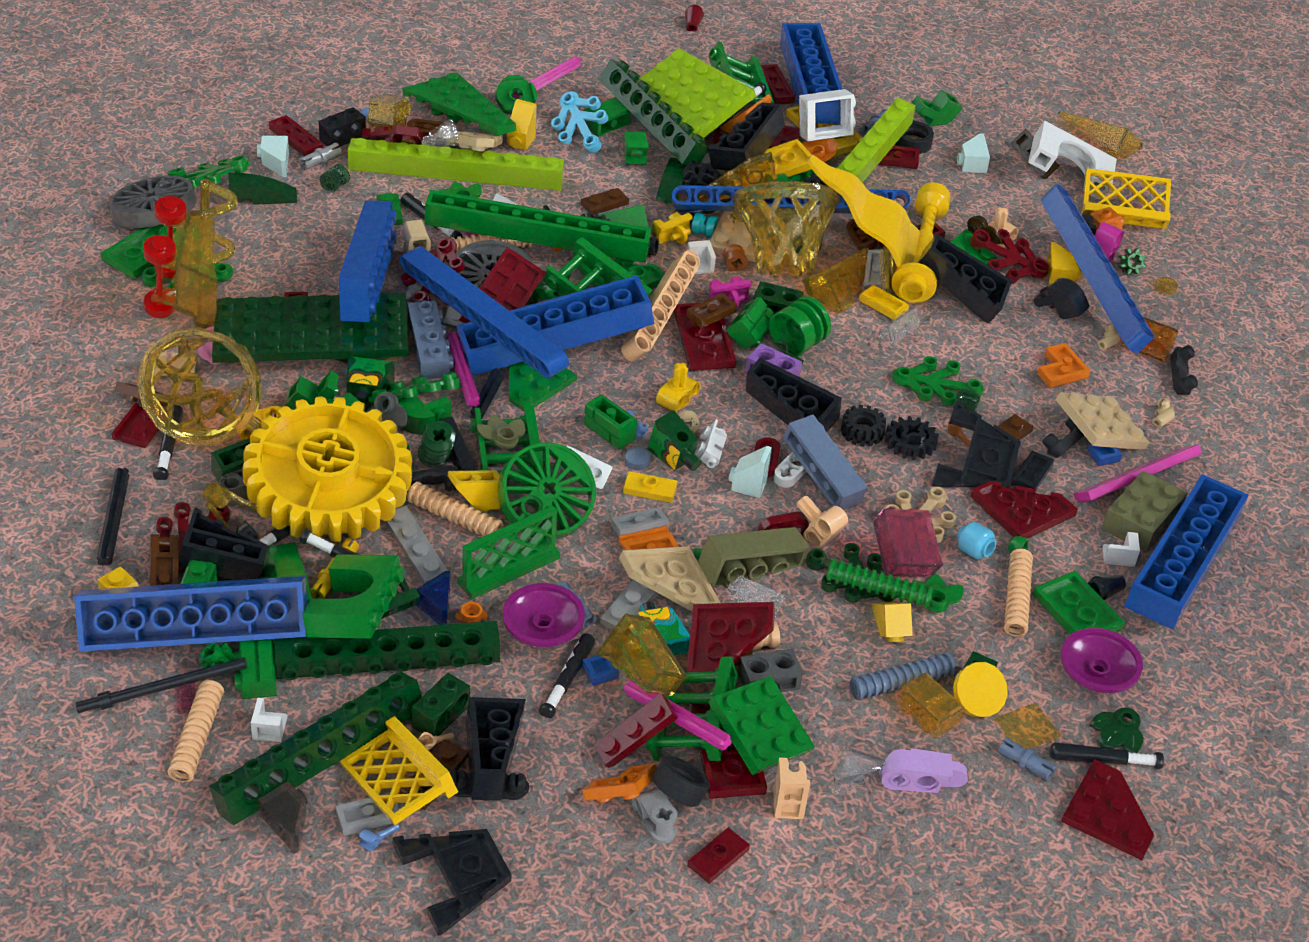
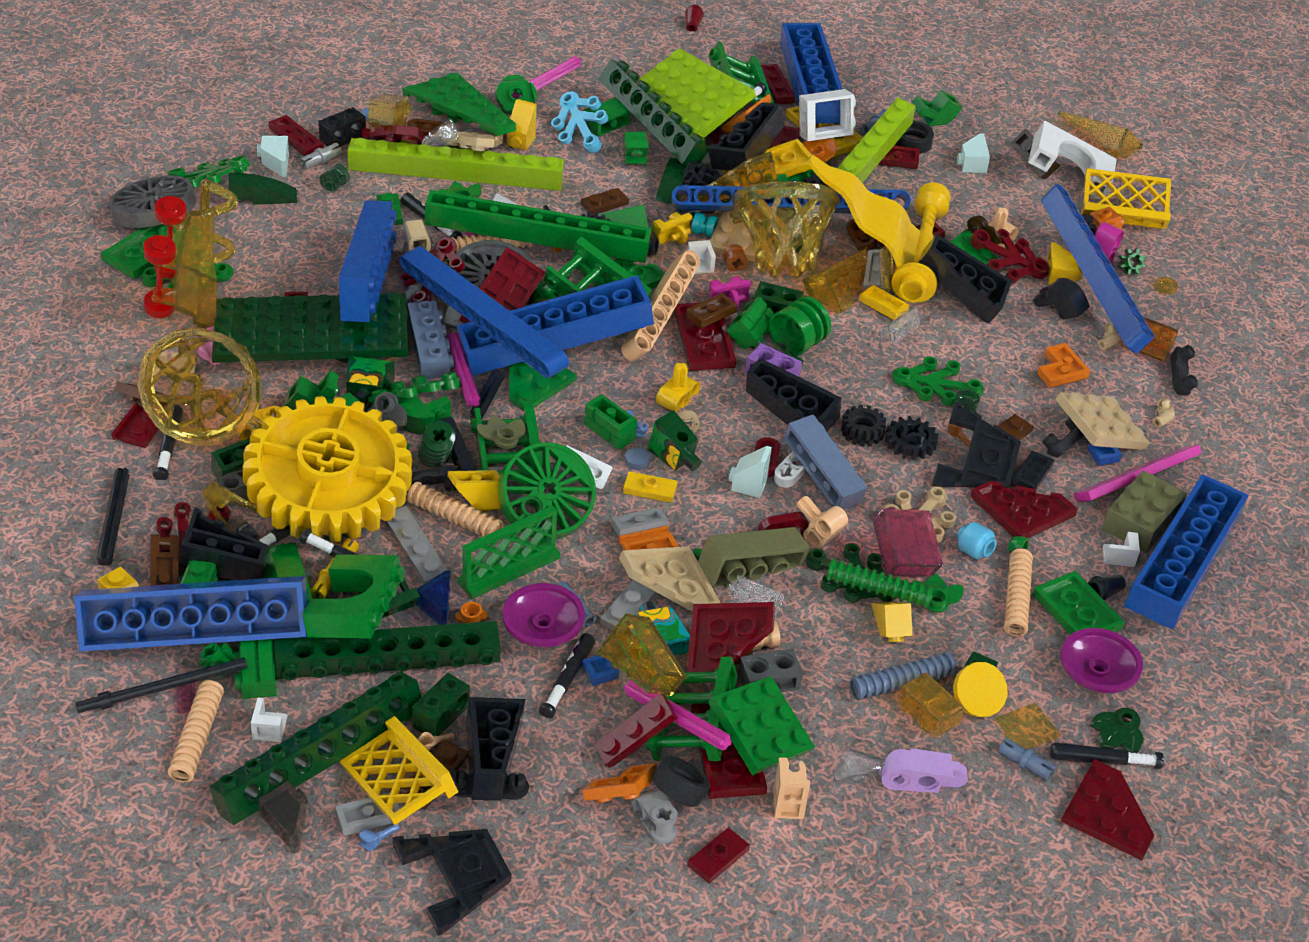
(713, 442): white hinge -> none

